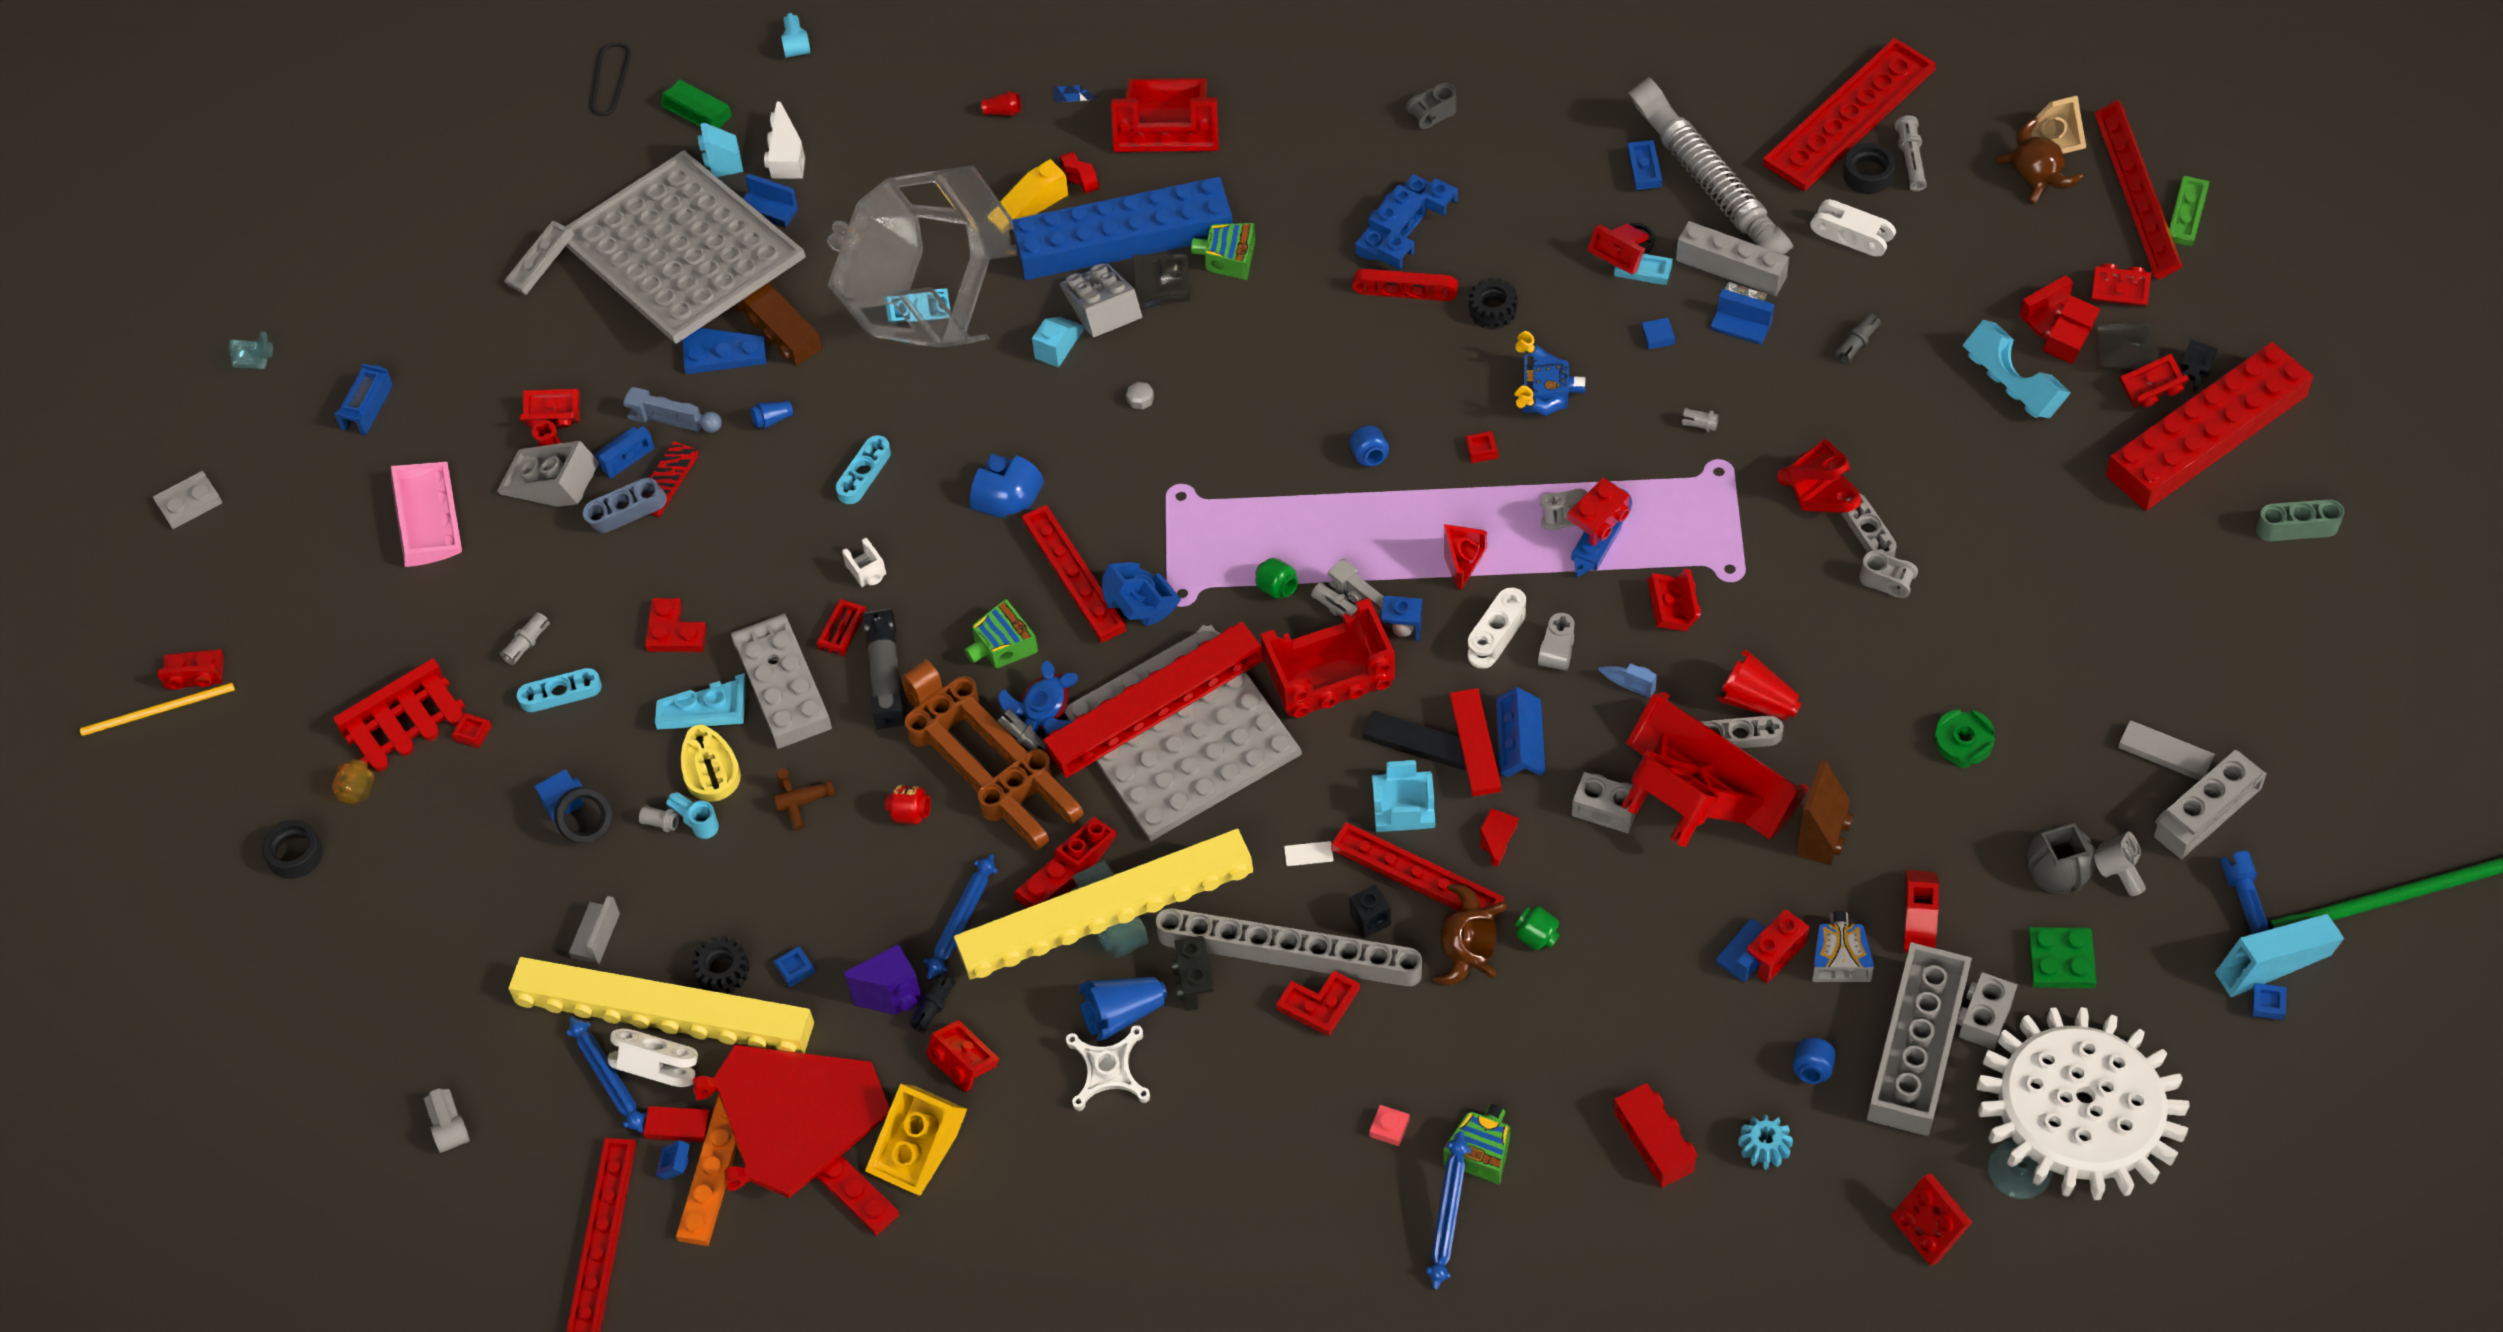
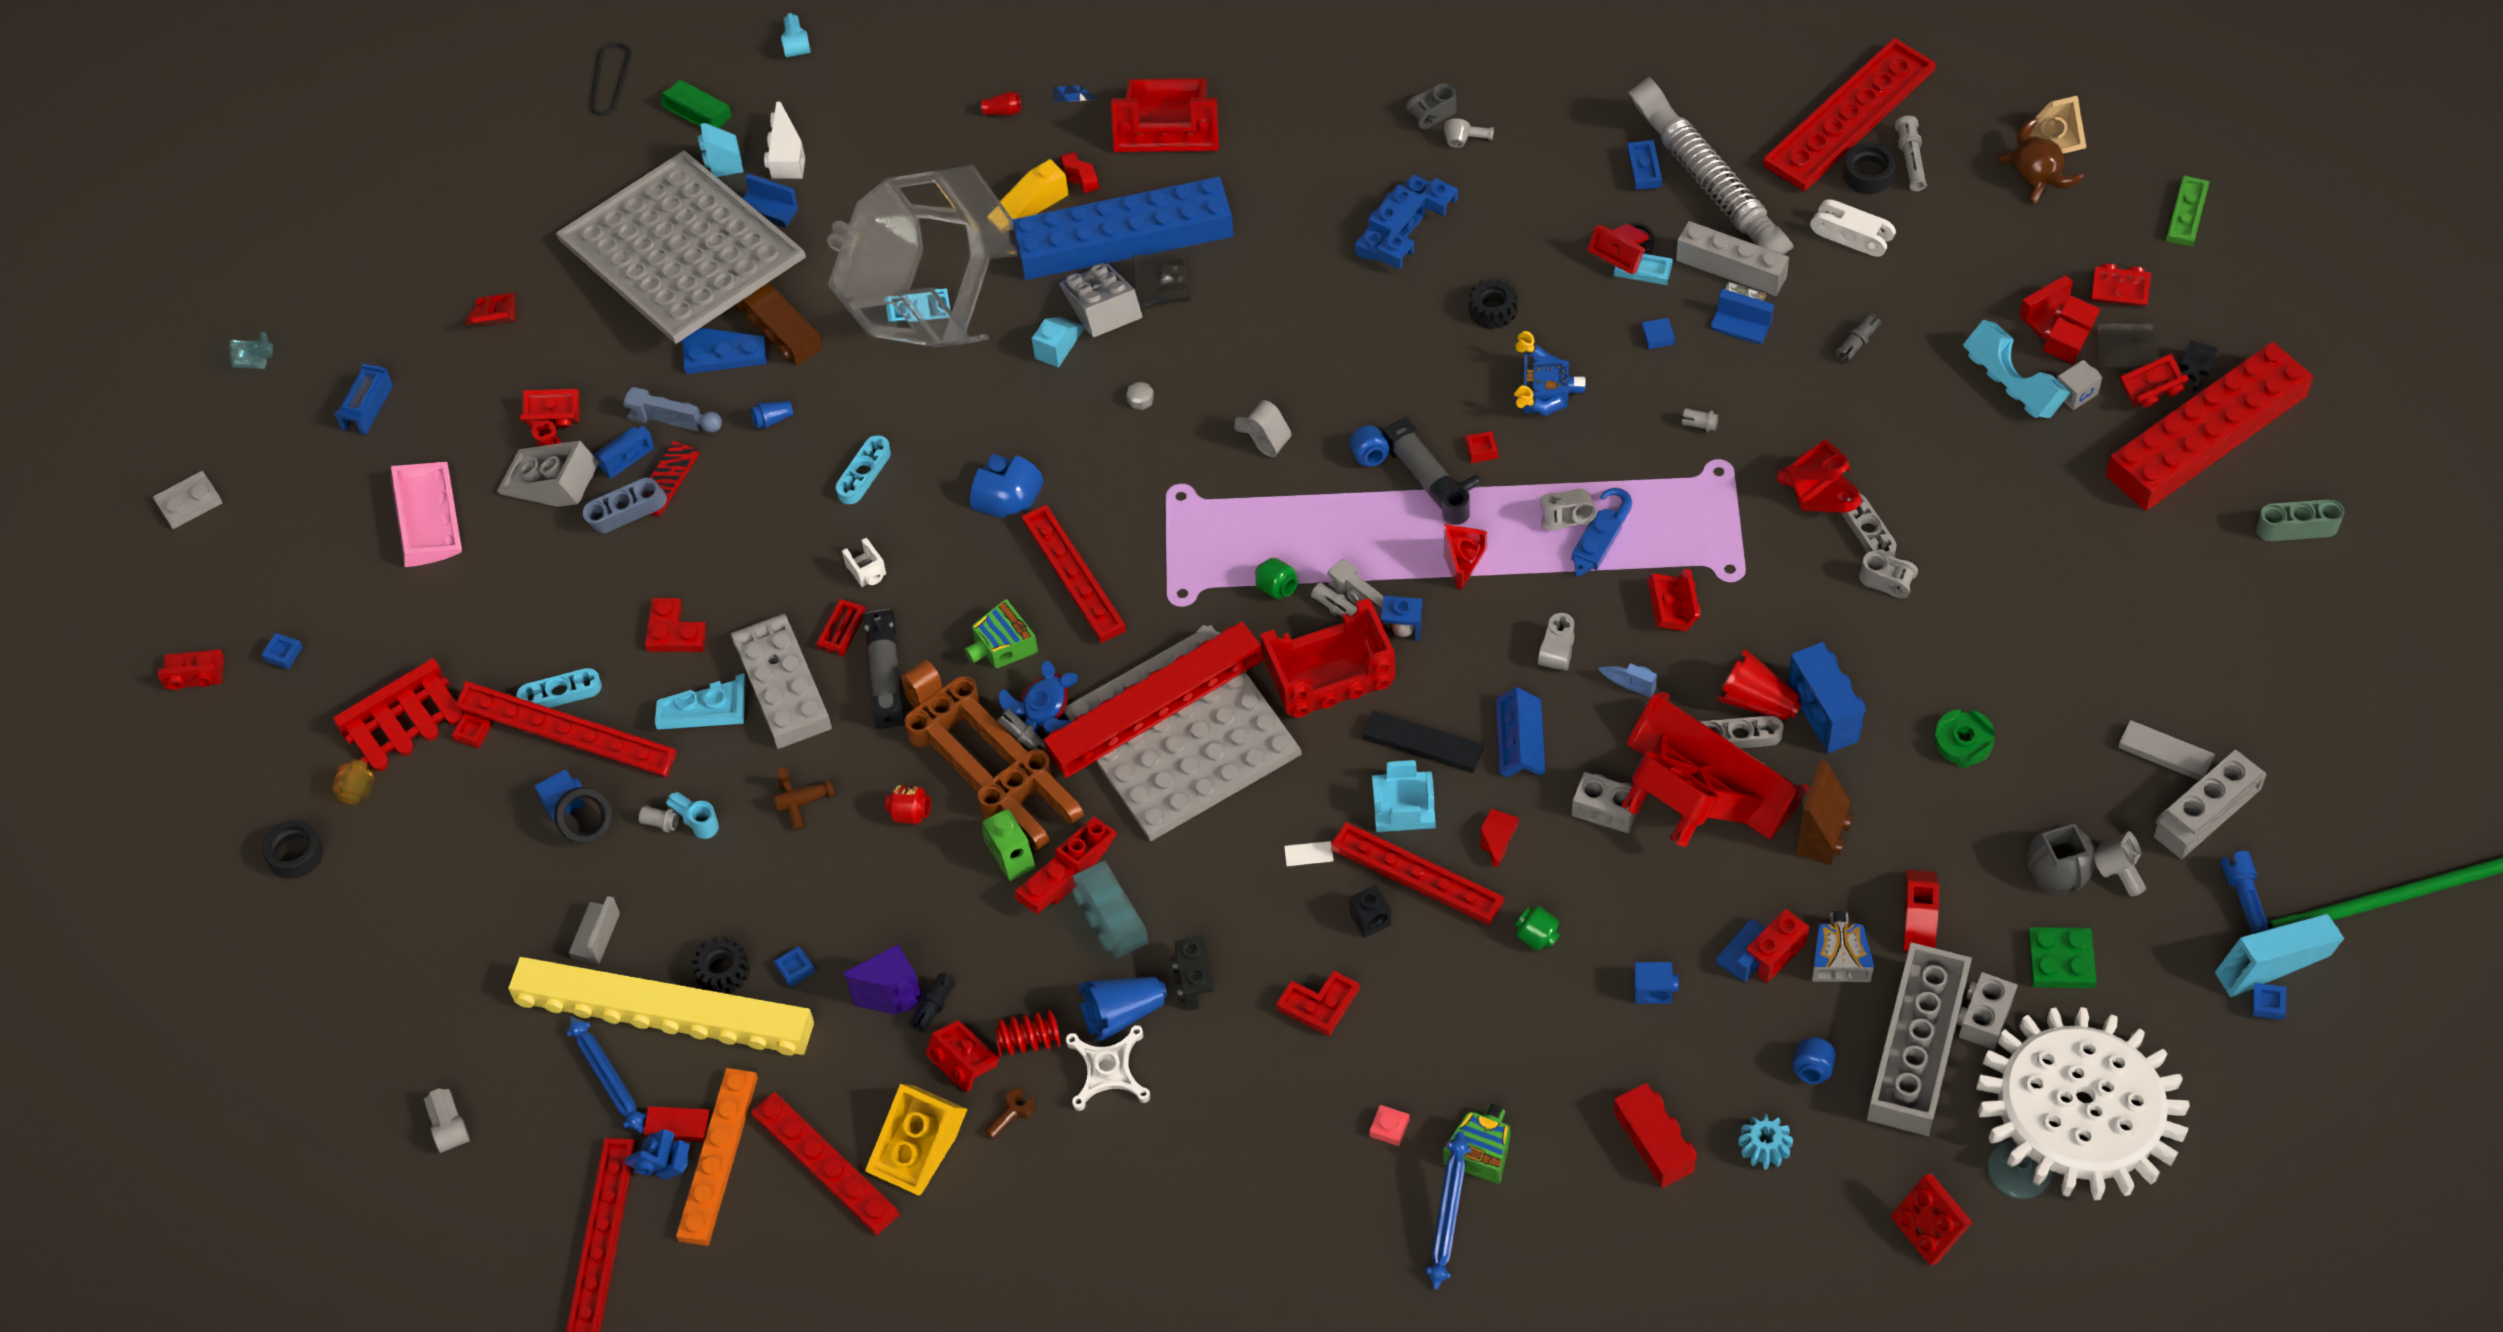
(157, 709): yellow axle -> none
(282, 651): none -> blue plate
(493, 310): none -> red slope
(524, 638): light grey pin -> none
(539, 257): light grey tile -> none
(566, 729): none -> red tile
(653, 1057): white piece -> none
(654, 1153): none -> blue bracket
(722, 761): light yellow piece -> none
(792, 1113): red flag -> none
(960, 916): blue wheel -> none
(1004, 836): none -> bright green torso
(1012, 1111): none -> reddish brown bar
(1027, 1033): none -> red piece
(1104, 904): light yellow brick -> none
(1138, 592): blue brick -> none
(1227, 249): bright green torso -> none
(1265, 427): none -> light grey beam
(1298, 957): light grey beam -> none
(1435, 286): red beam -> none
(1449, 496): none -> piece
(1459, 130): none -> light grey bar
(1469, 936): reddish brown piece -> none
(1475, 742): red tile -> none
(1506, 613): white piece -> none
(1600, 510): red bracket -> none
(1654, 983): none -> blue brick
(1826, 697): none -> blue brick
(2082, 382): none -> light grey brick
(2138, 190): red plate -> none

